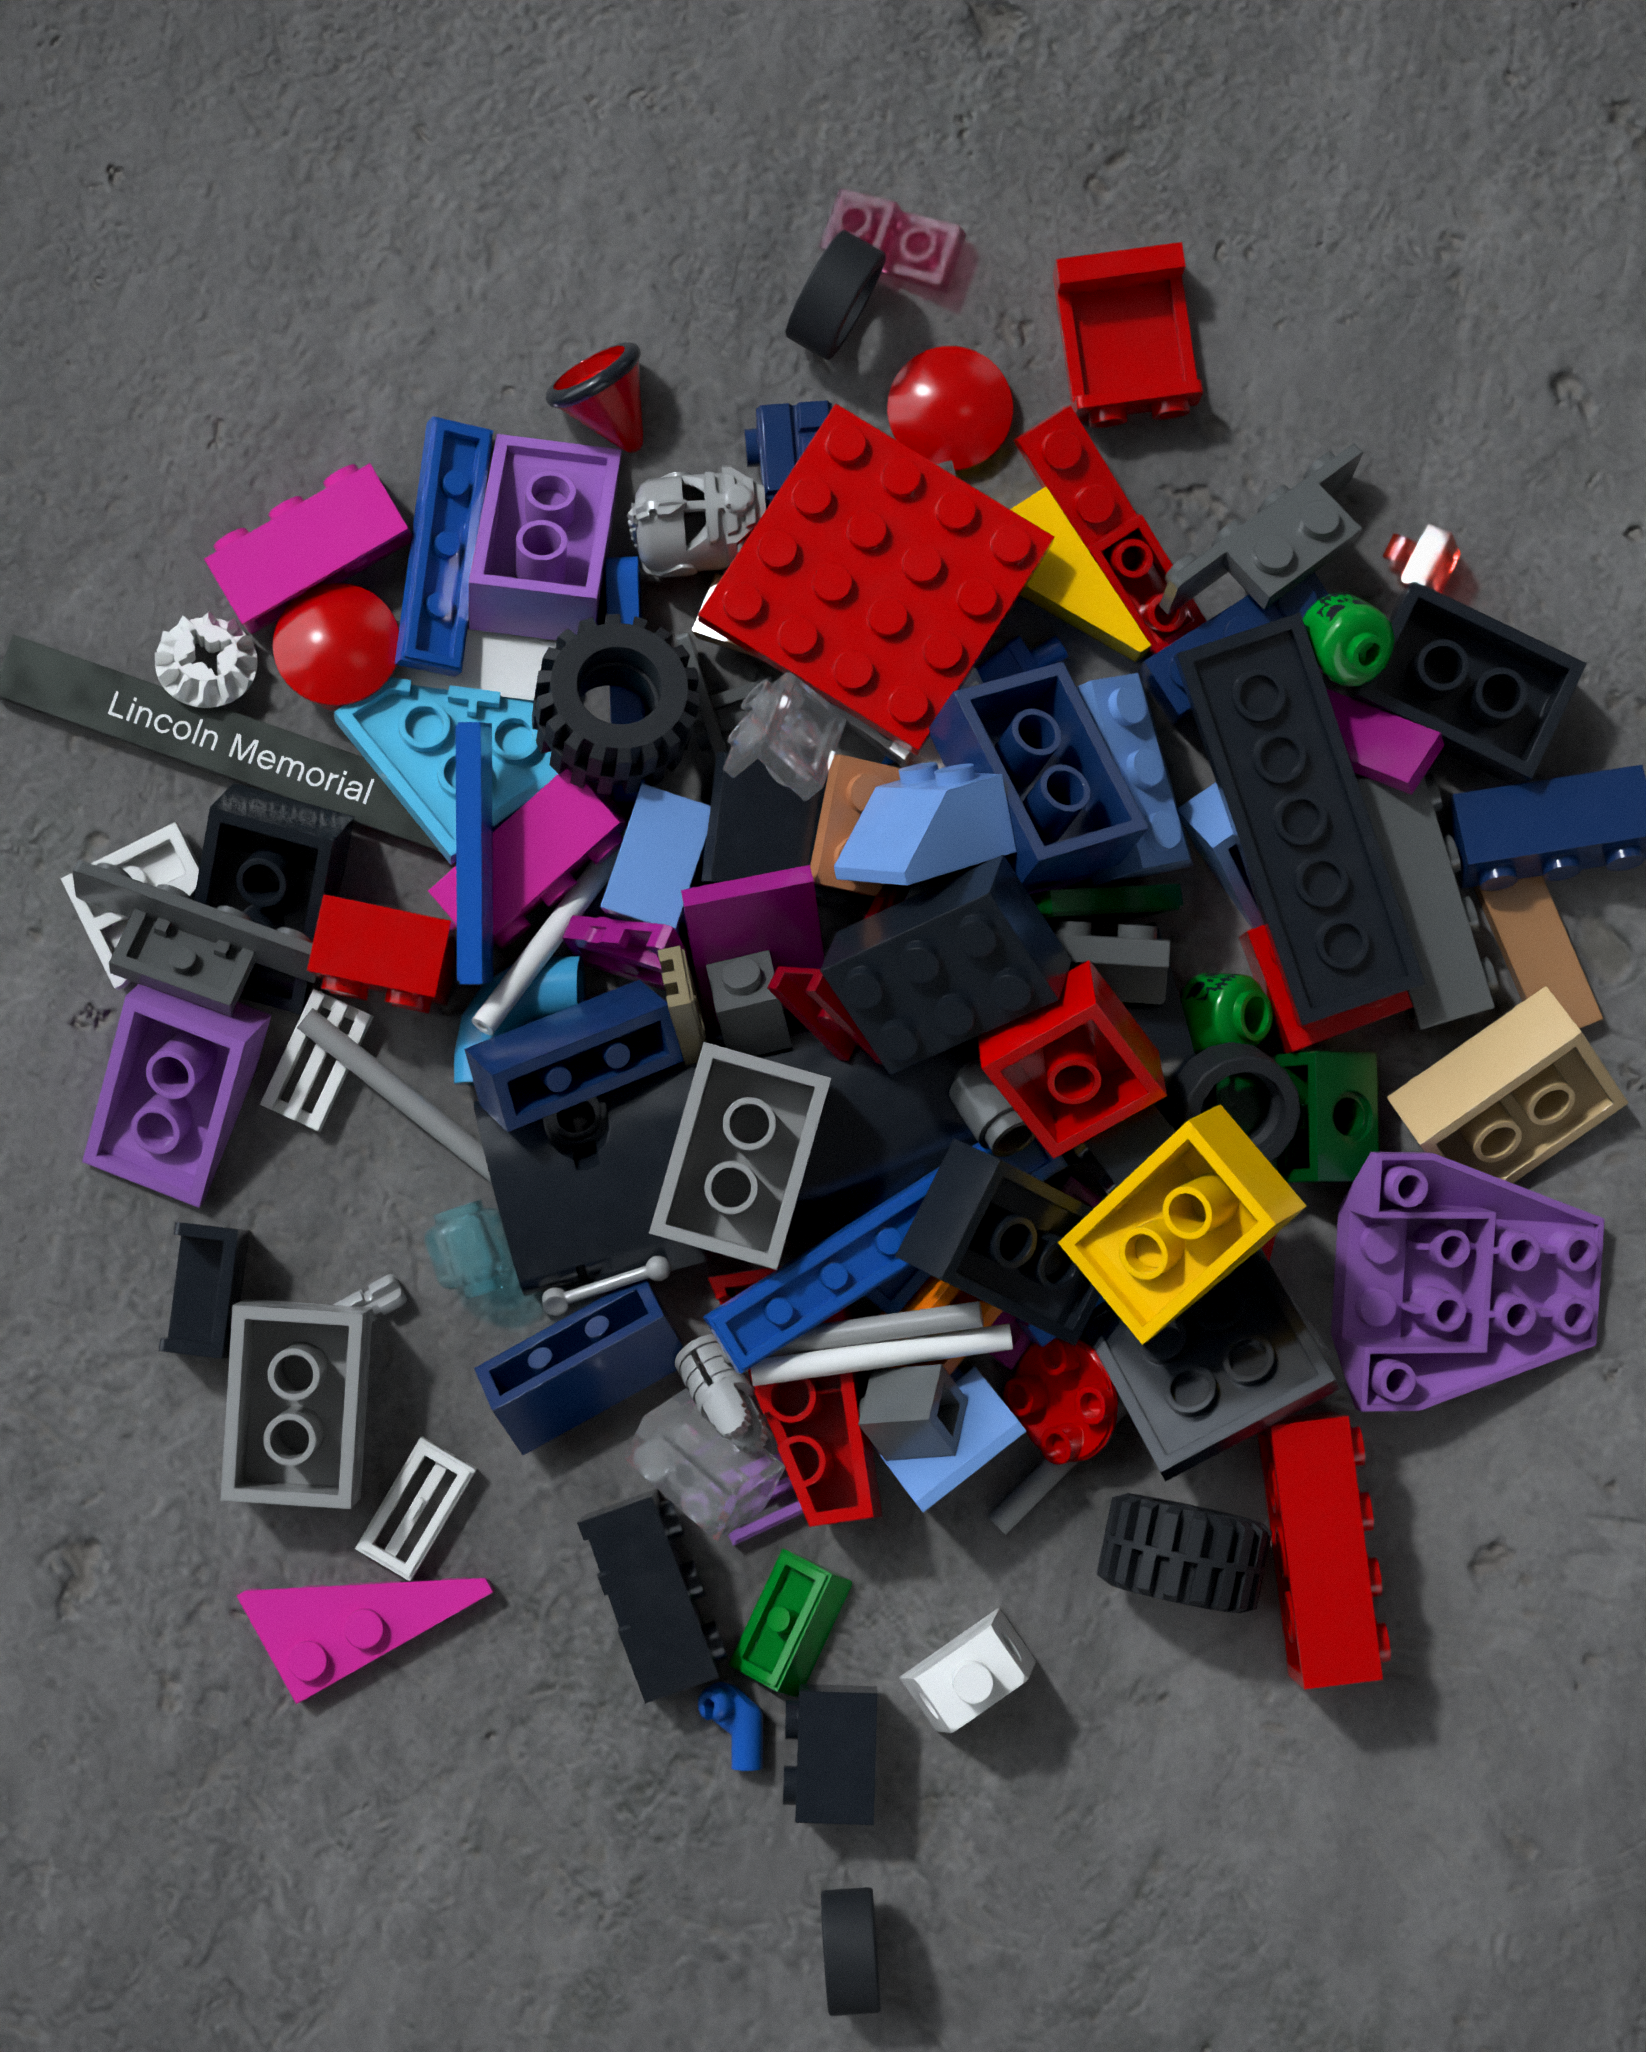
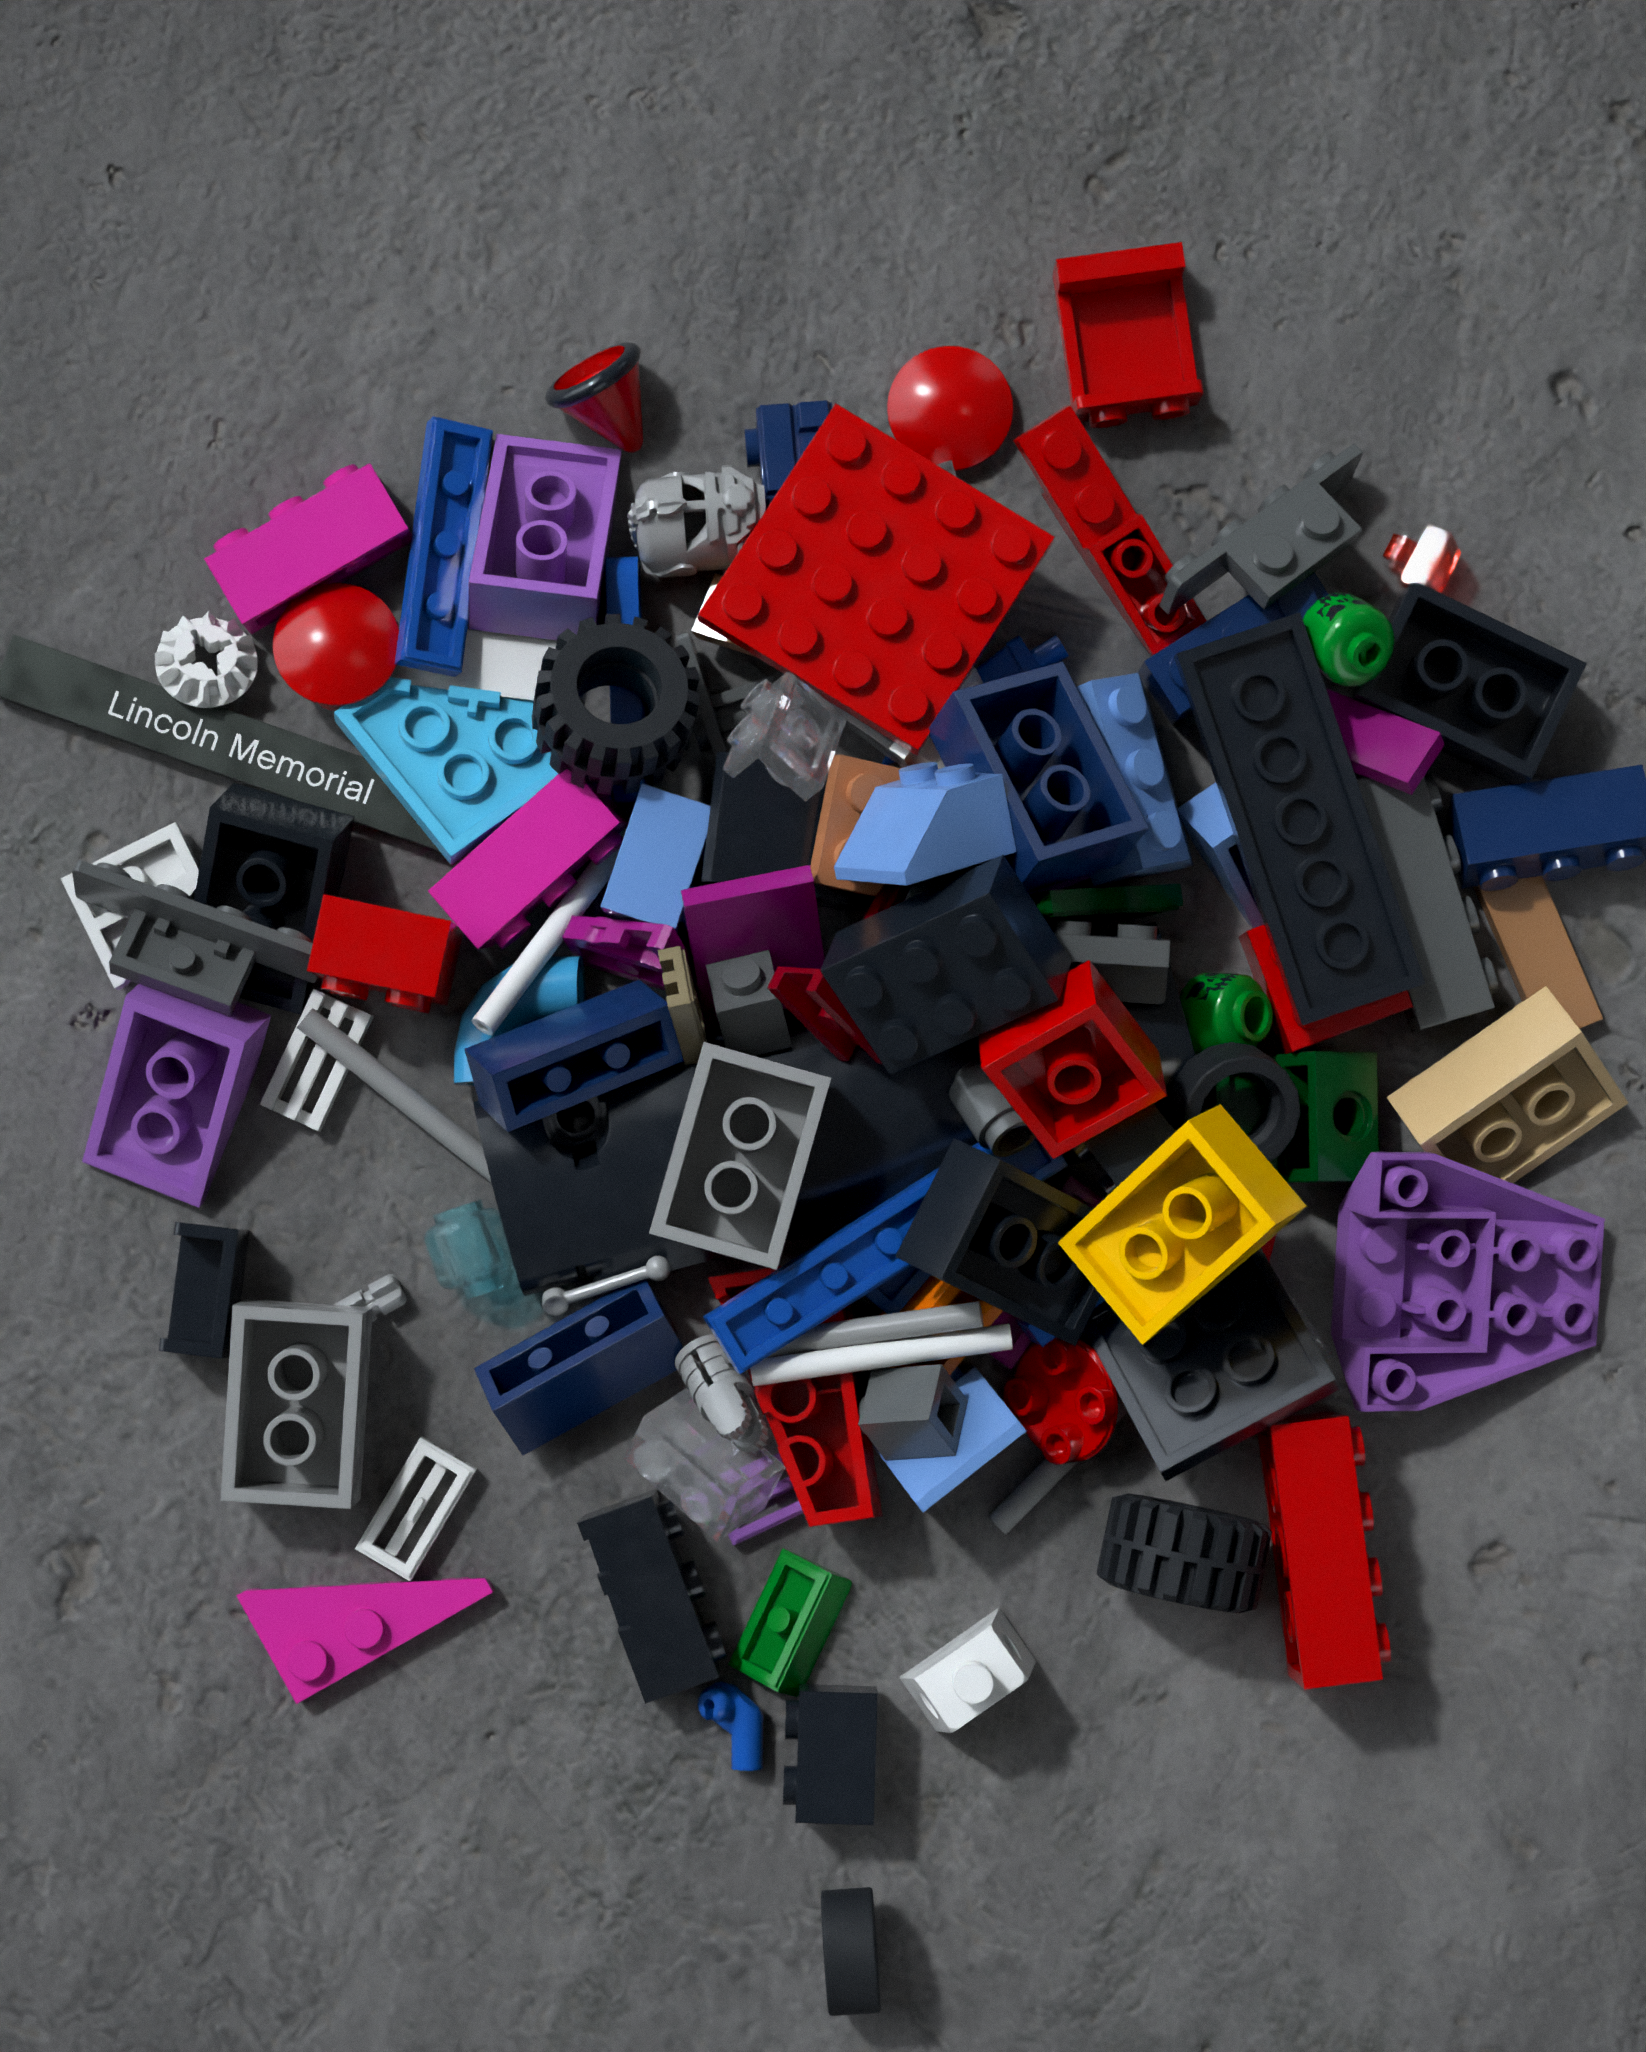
(474, 852): blue tile -> none
(835, 294): black tyre -> none
(914, 245): clear pink slope -> none
(1073, 584): yellow slope -> none

